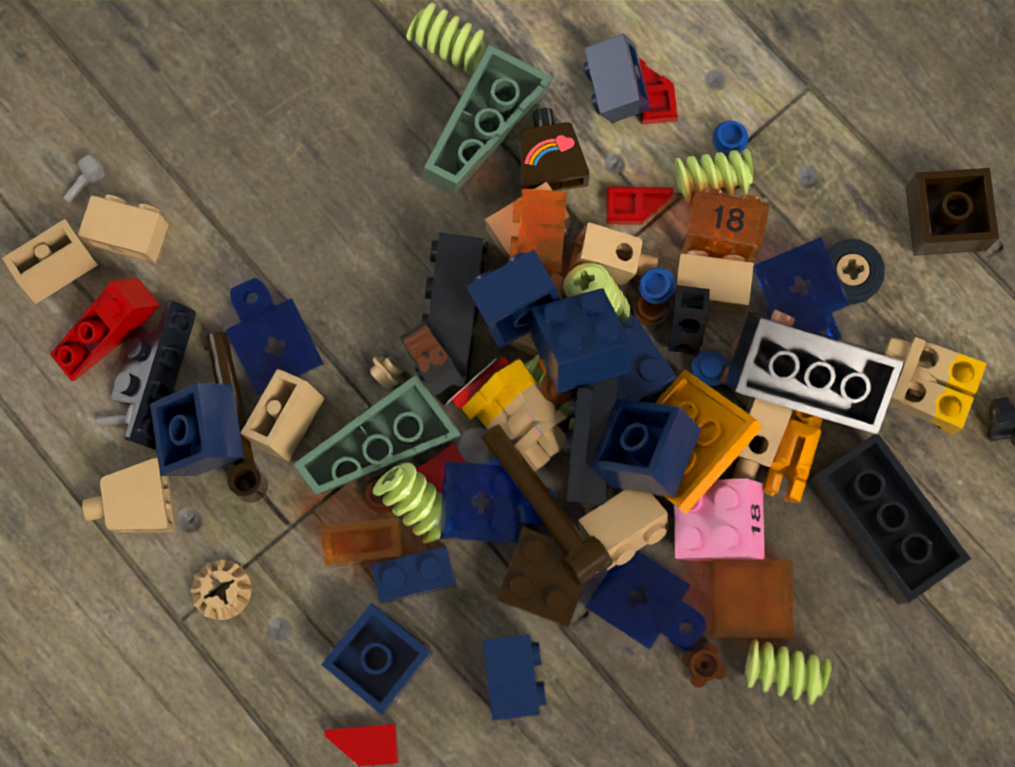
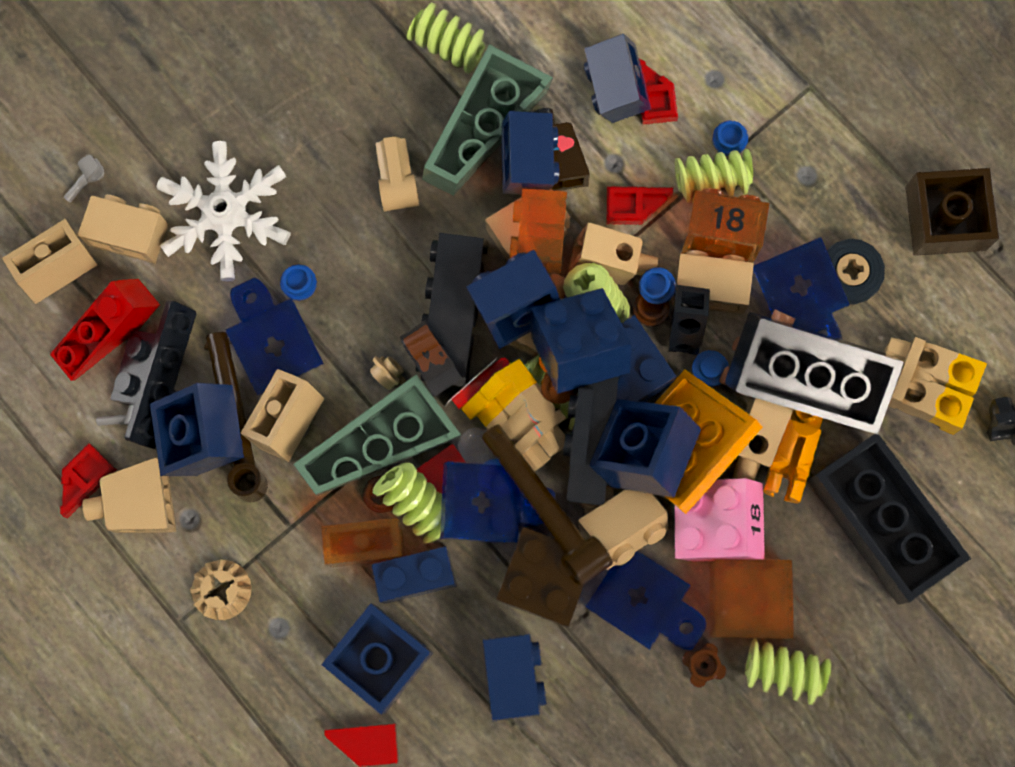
(82, 478): none -> red tile
(224, 221): none -> white piece
(298, 282): none -> blue plate
(397, 183): none -> tan piece
(528, 152): none -> dark blue brick

